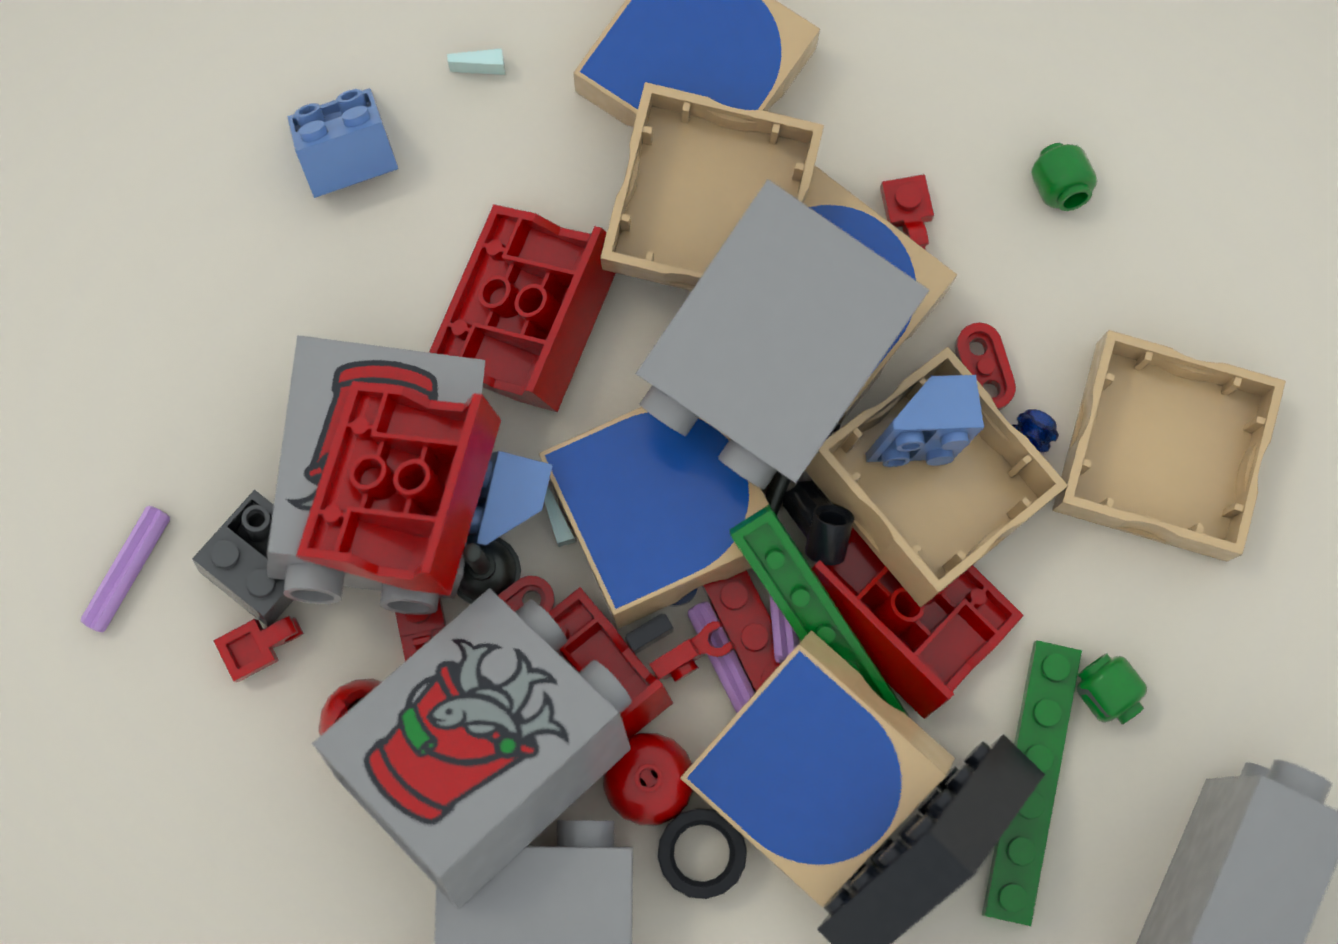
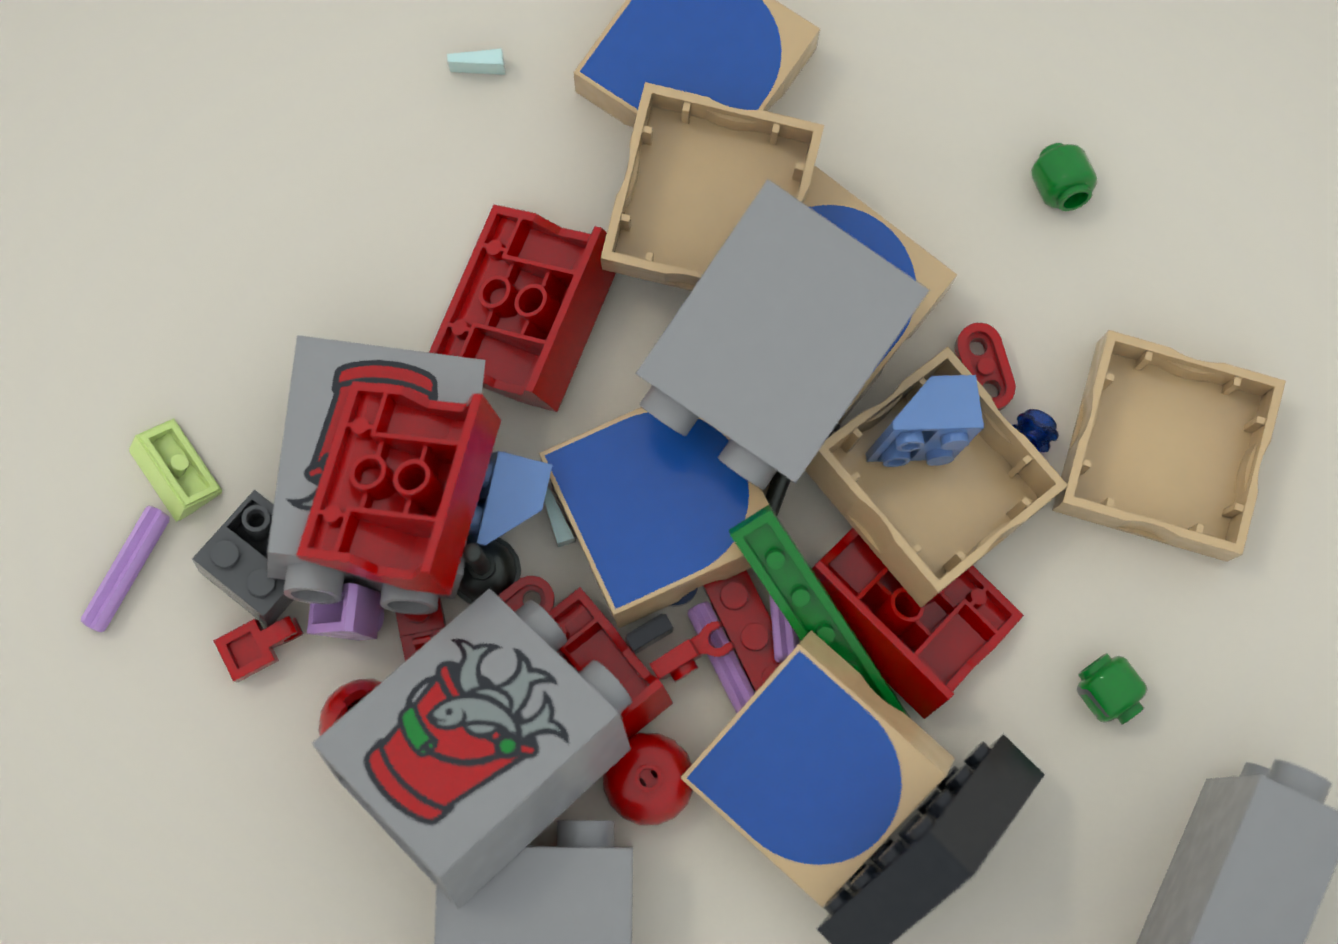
(174, 469): none -> yellowish green slope
(341, 142): medium blue slope -> none
(353, 618): none -> lavender slope
(709, 888): black tyre -> none
(823, 523): black piece -> none
(908, 206): red plate -> none
(1041, 738): green plate -> none

